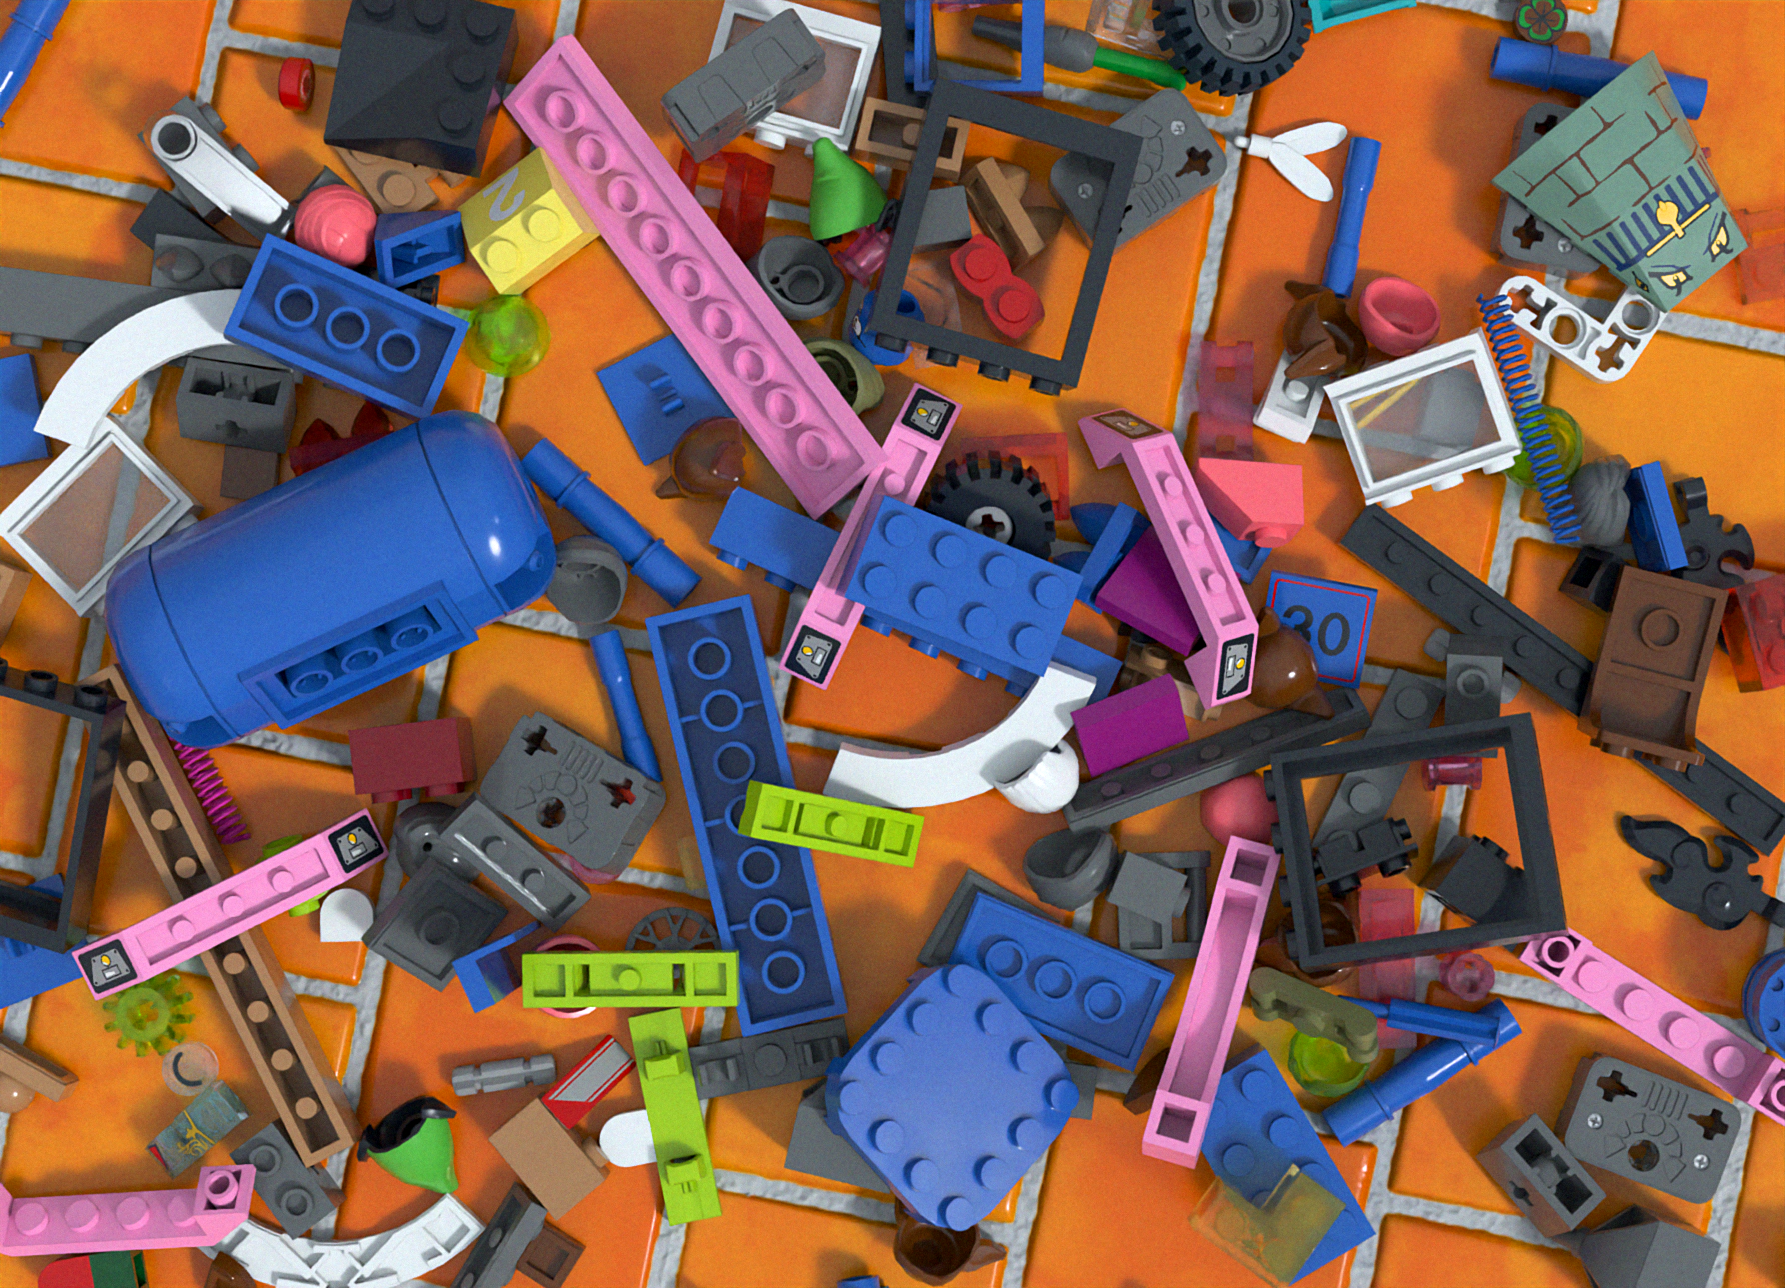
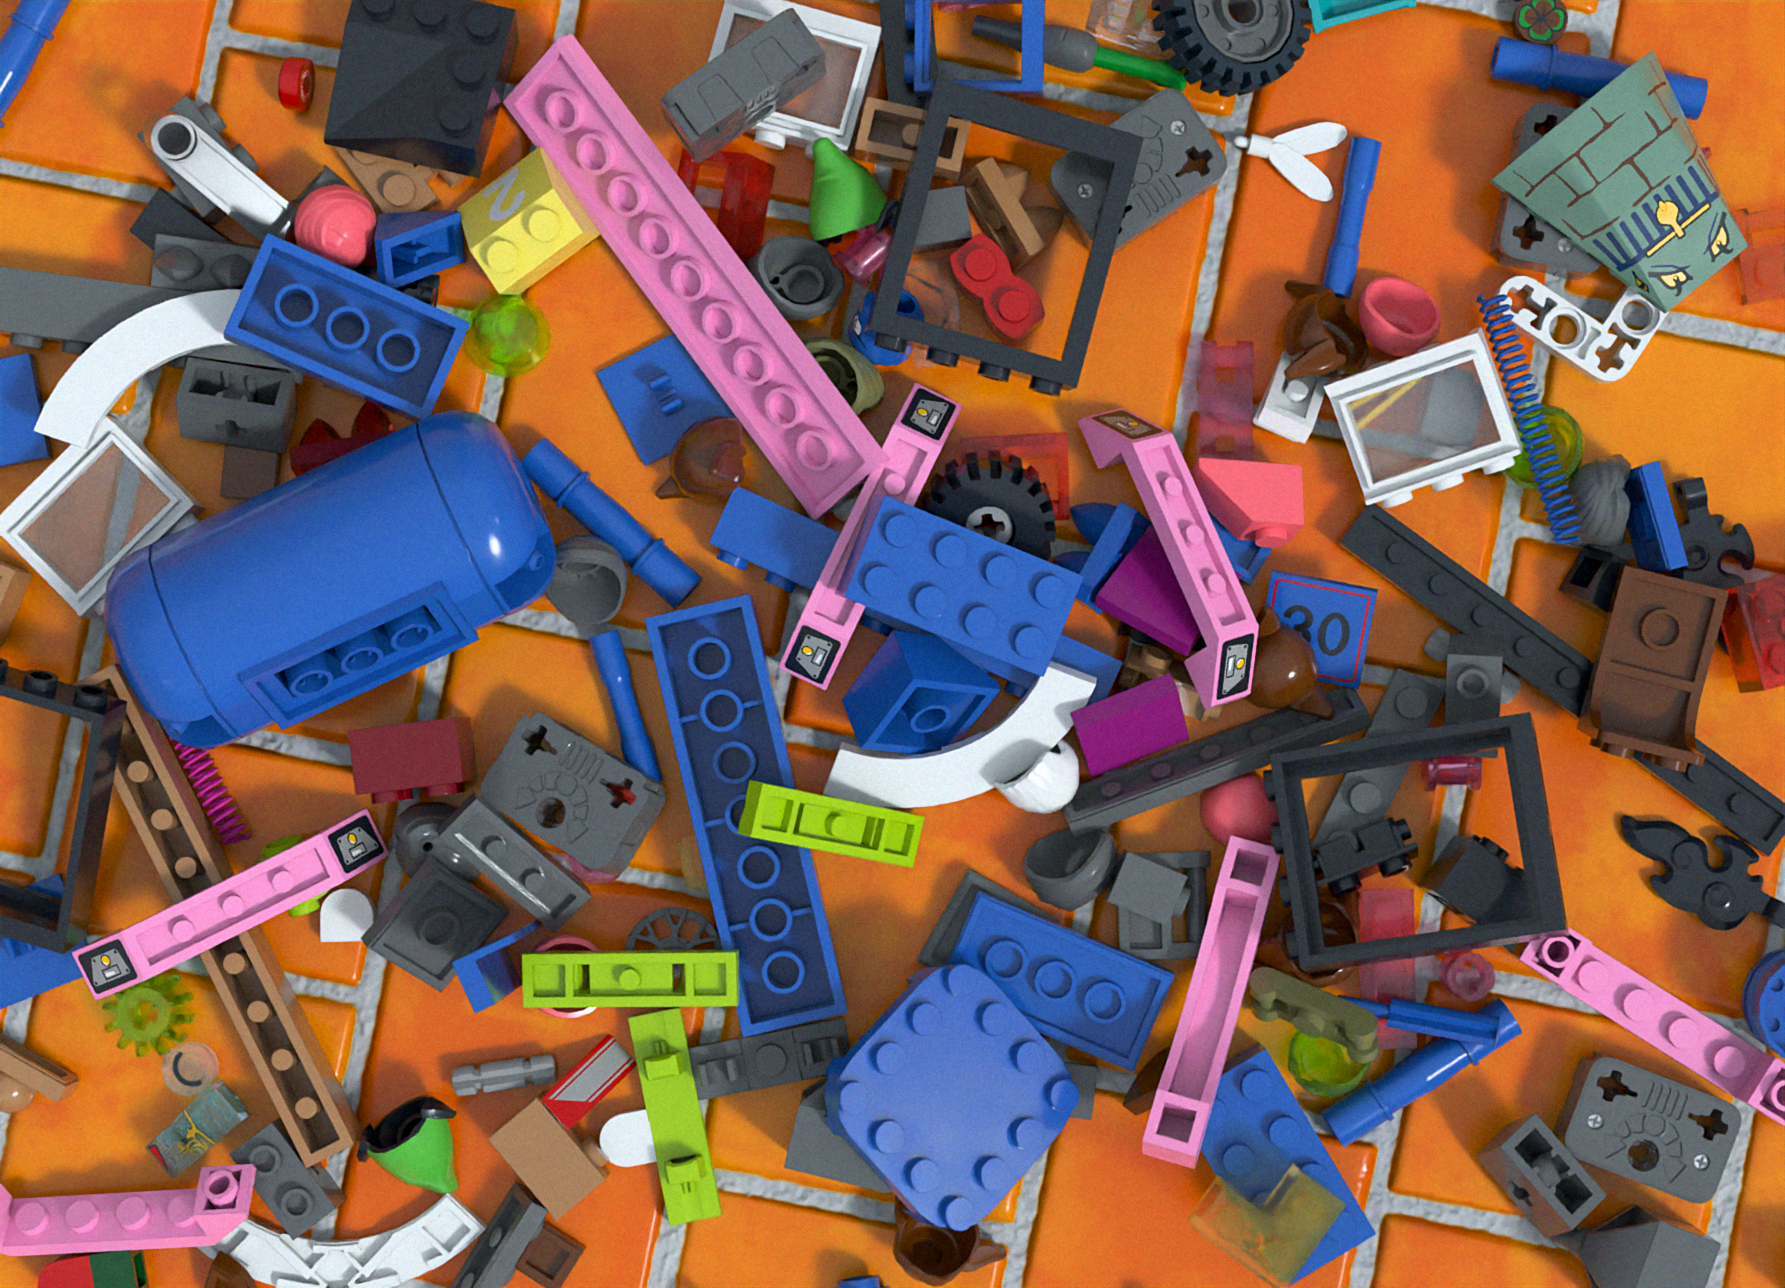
(916, 696): none -> blue slope

